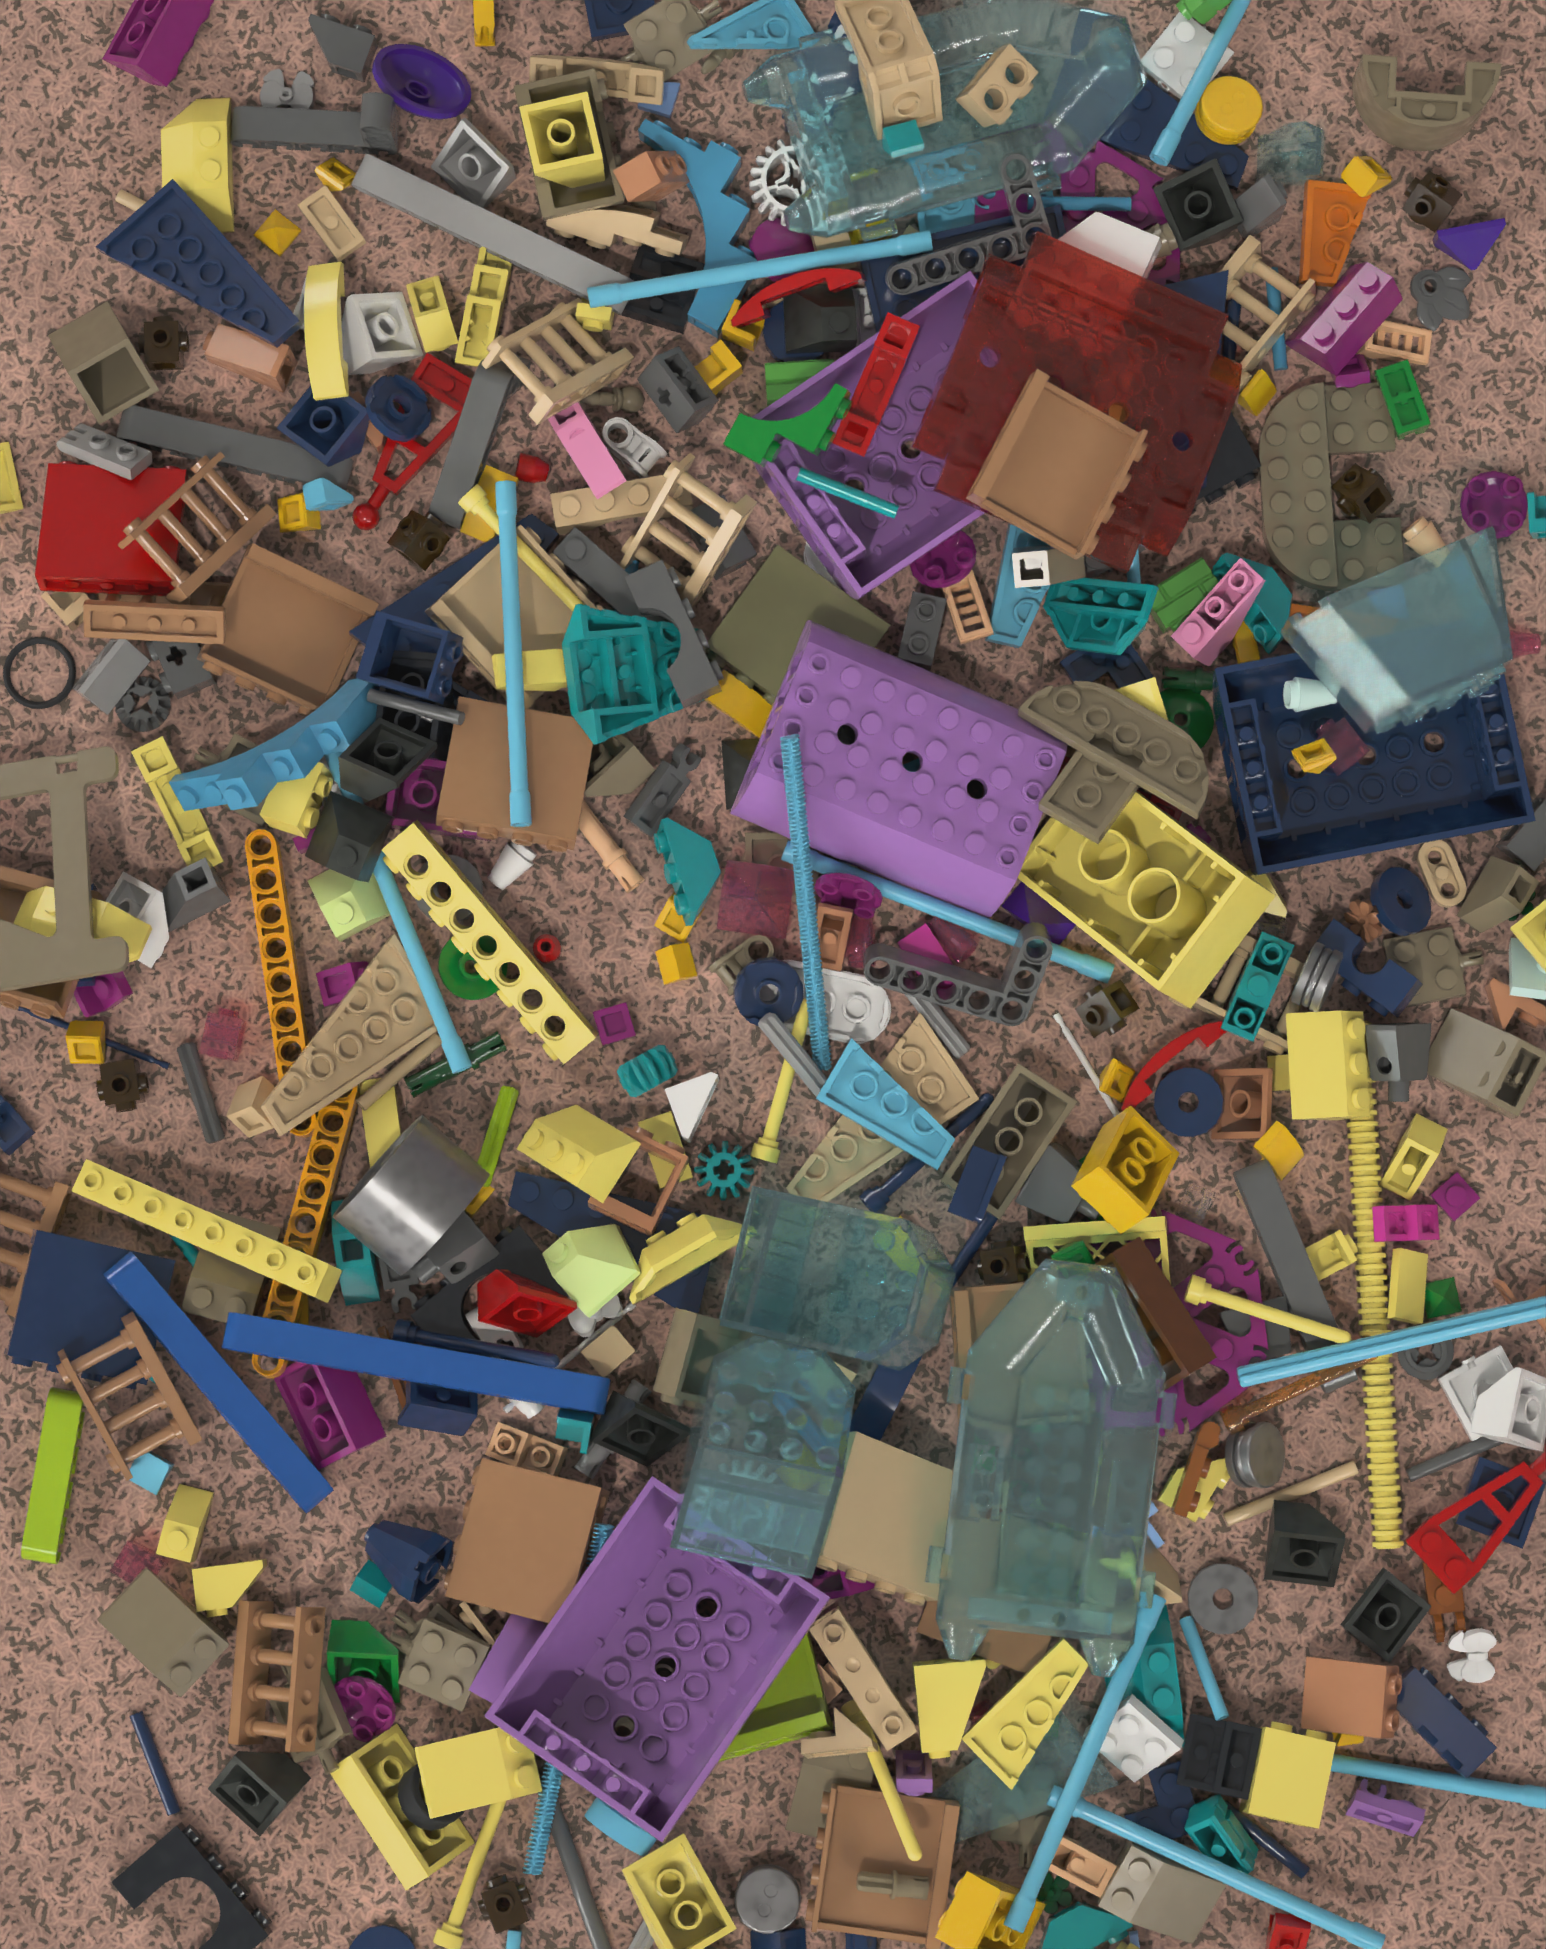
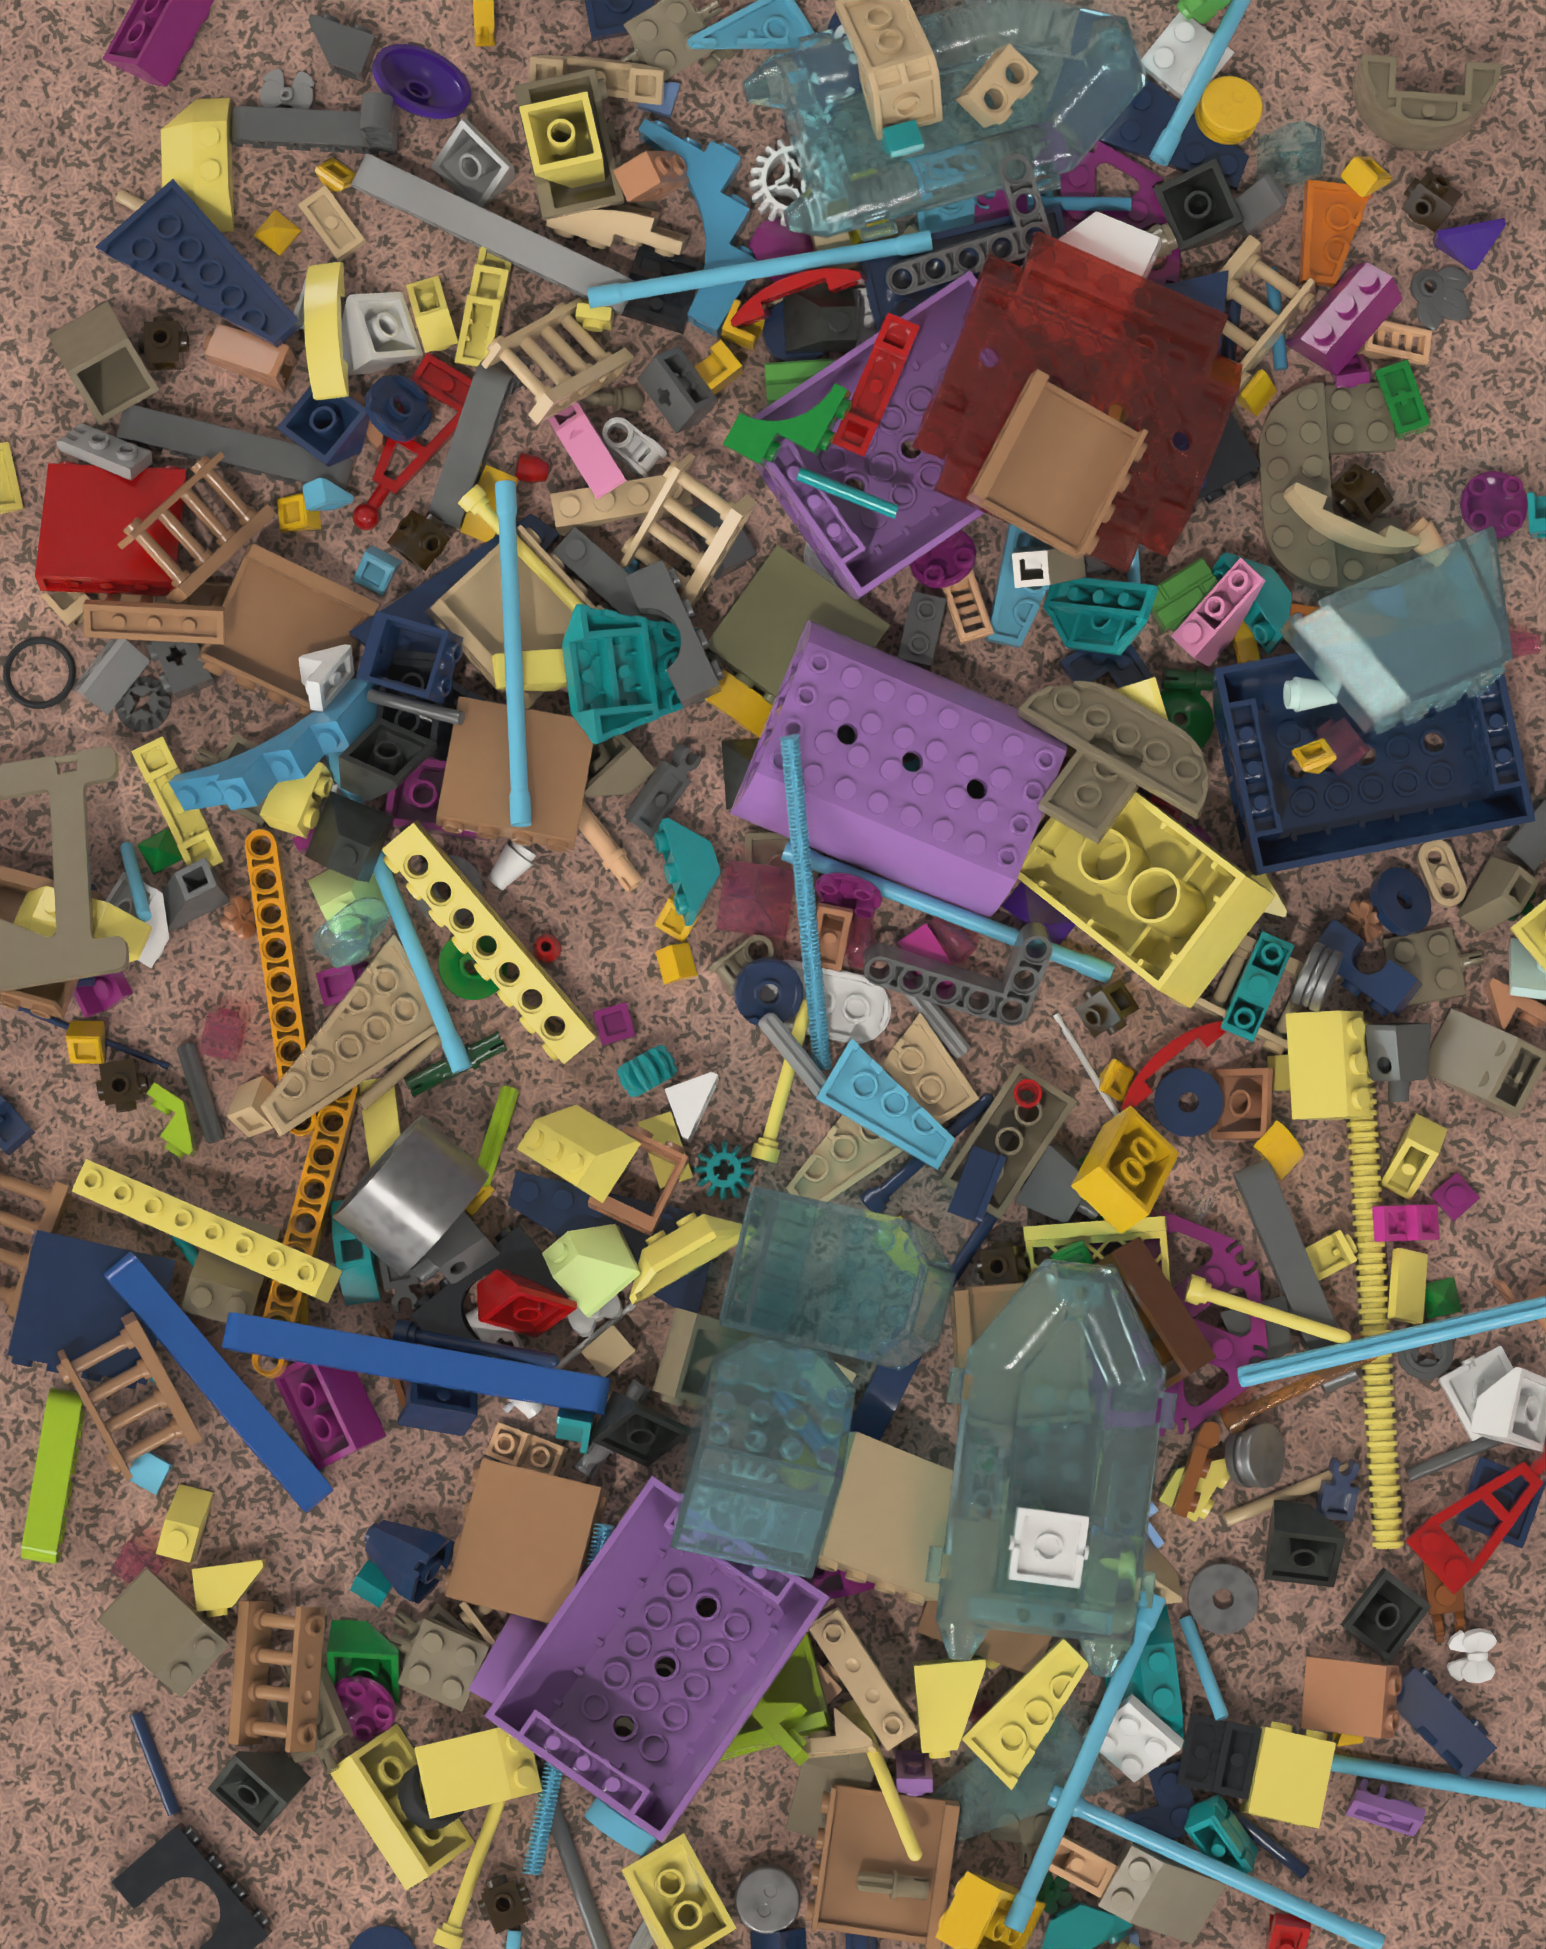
(135, 881): none -> medium azure bar
(160, 851): none -> green slope
(179, 1130): none -> lime slope
(239, 918): none -> nougat plant
(326, 674): none -> white slope
(350, 933): none -> clear light blue piece
(376, 570): none -> medium azure slope
(776, 1720): none -> lime slope
(1029, 1085): none -> red hose
(1048, 1547): none -> white plate
(1309, 507): none -> tan slope
(1339, 1496): none -> dark blue plate

